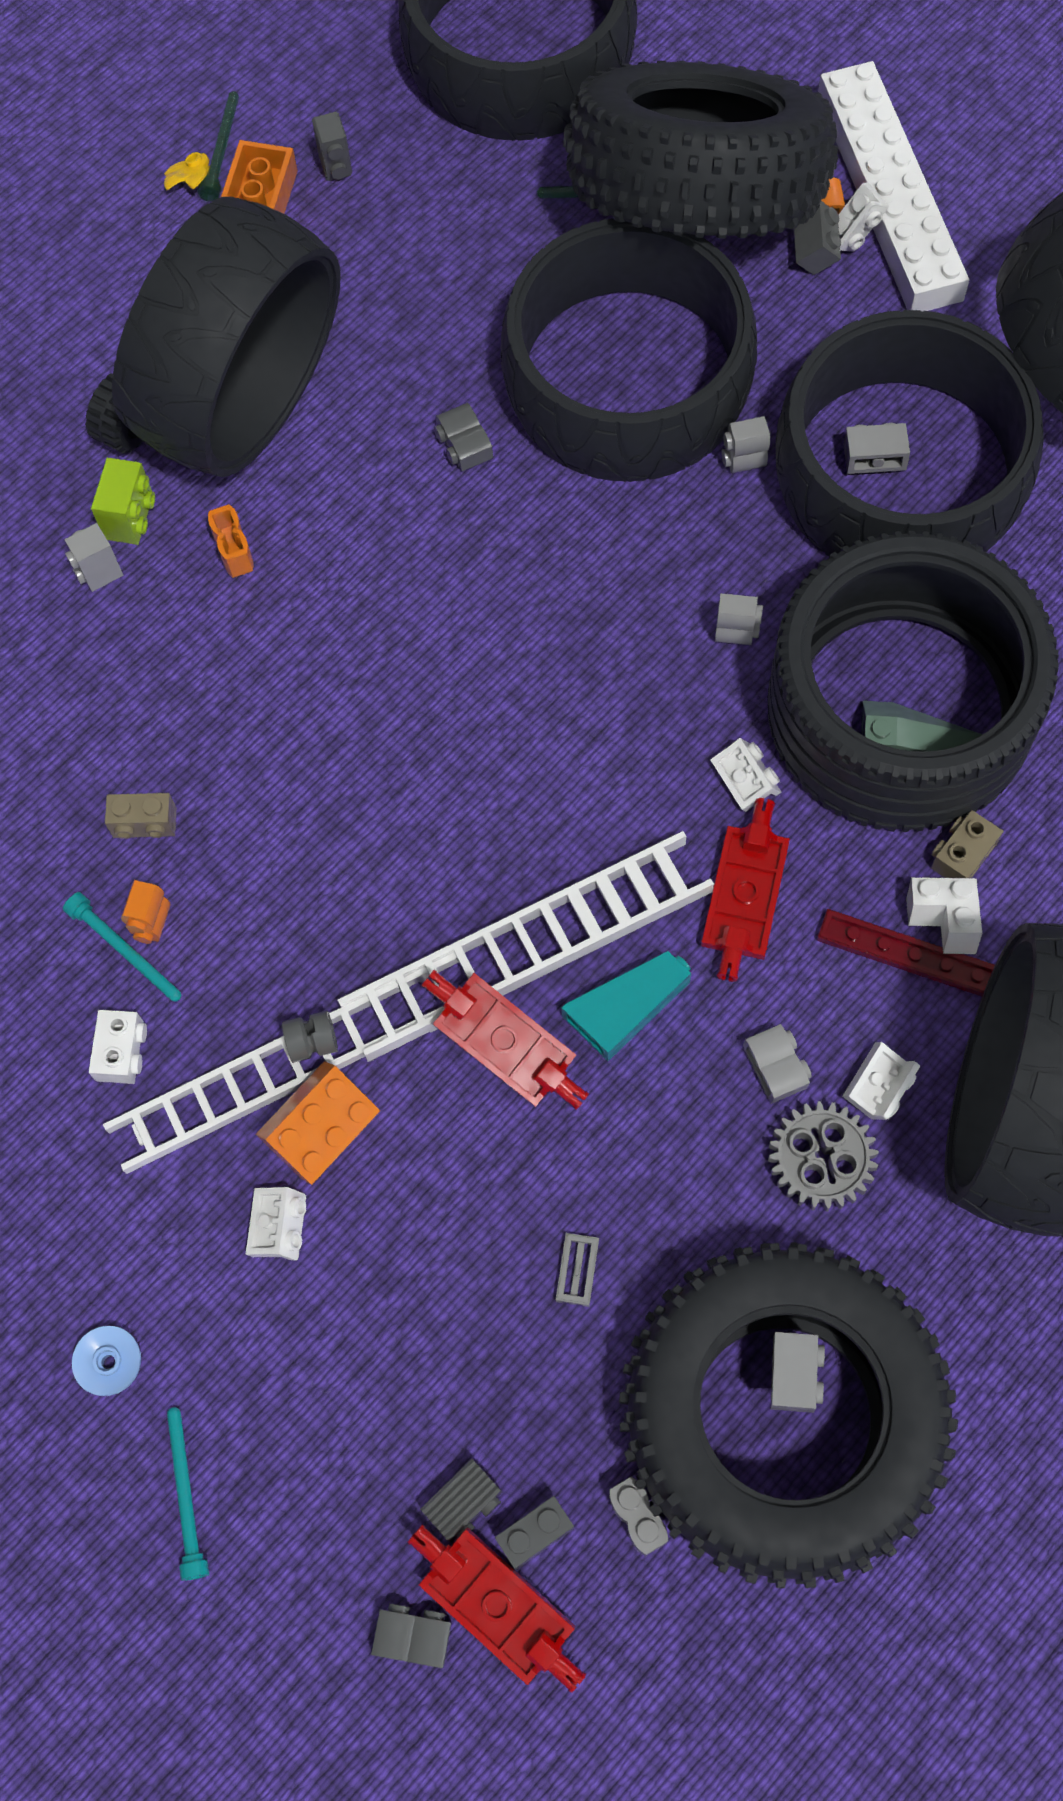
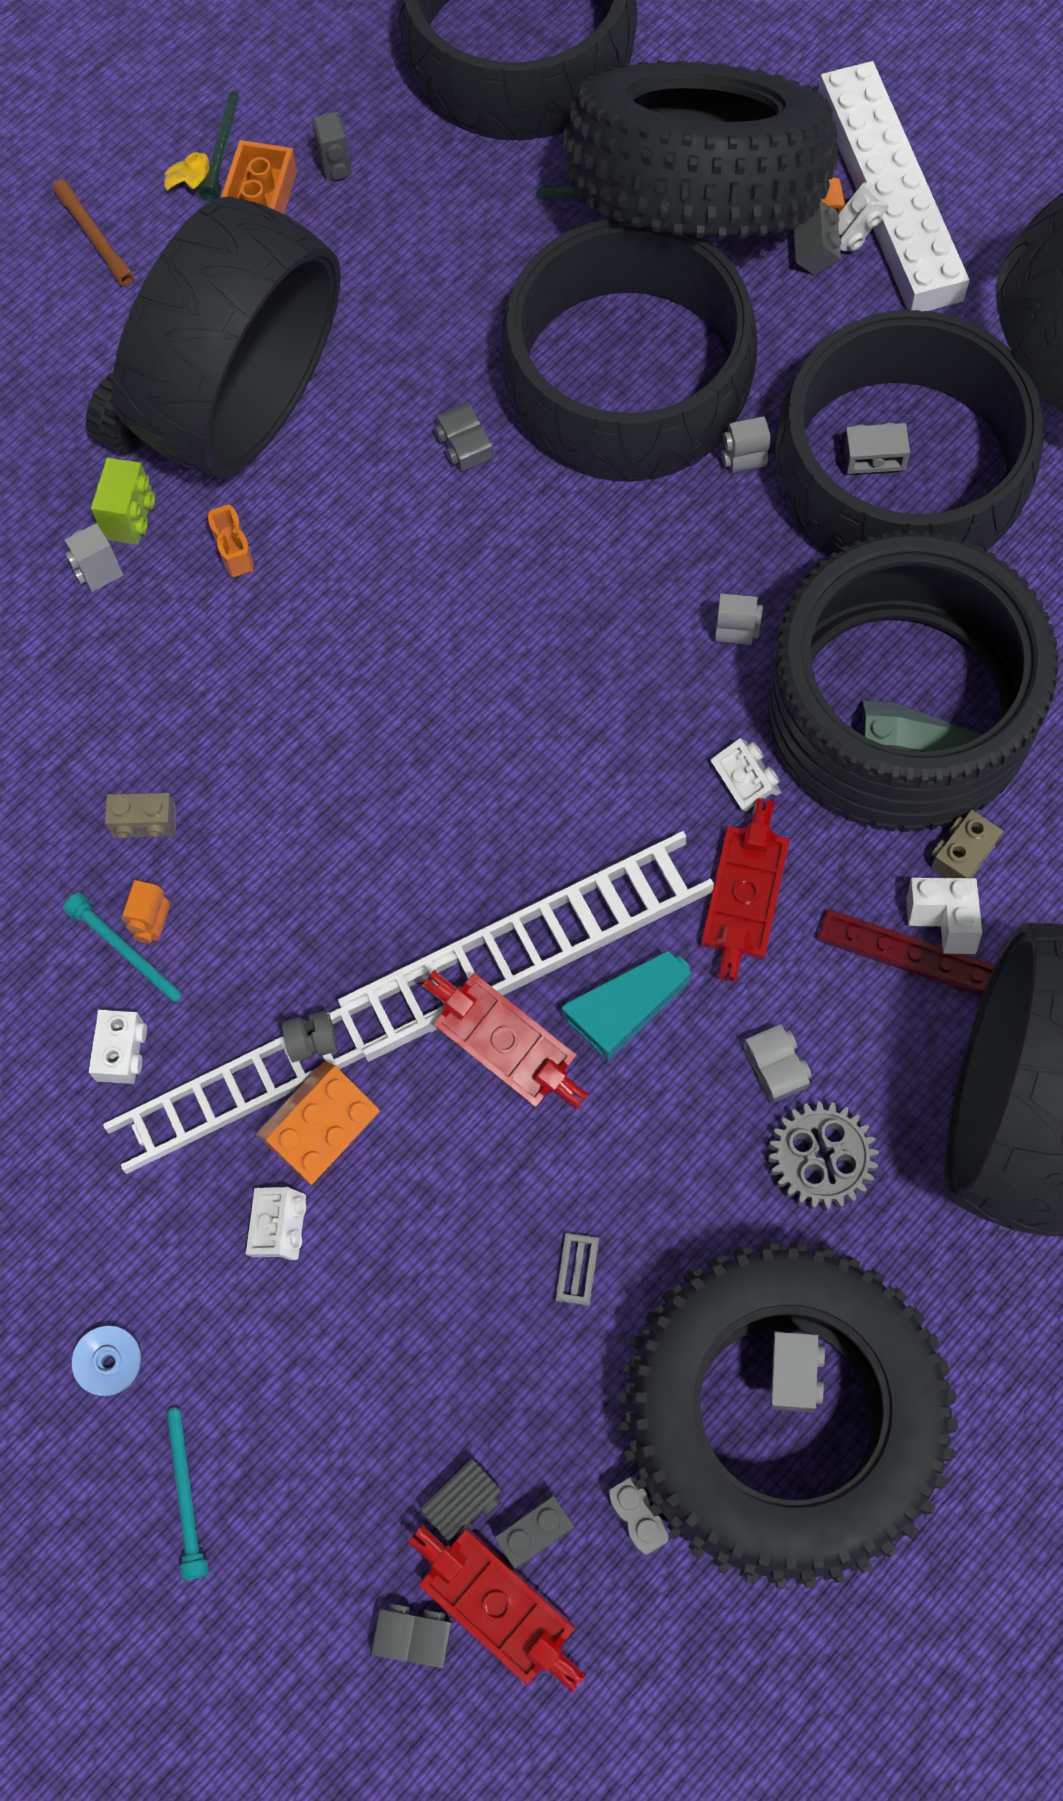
(114, 262): none -> dark orange piece
(881, 1082): white bracket -> none

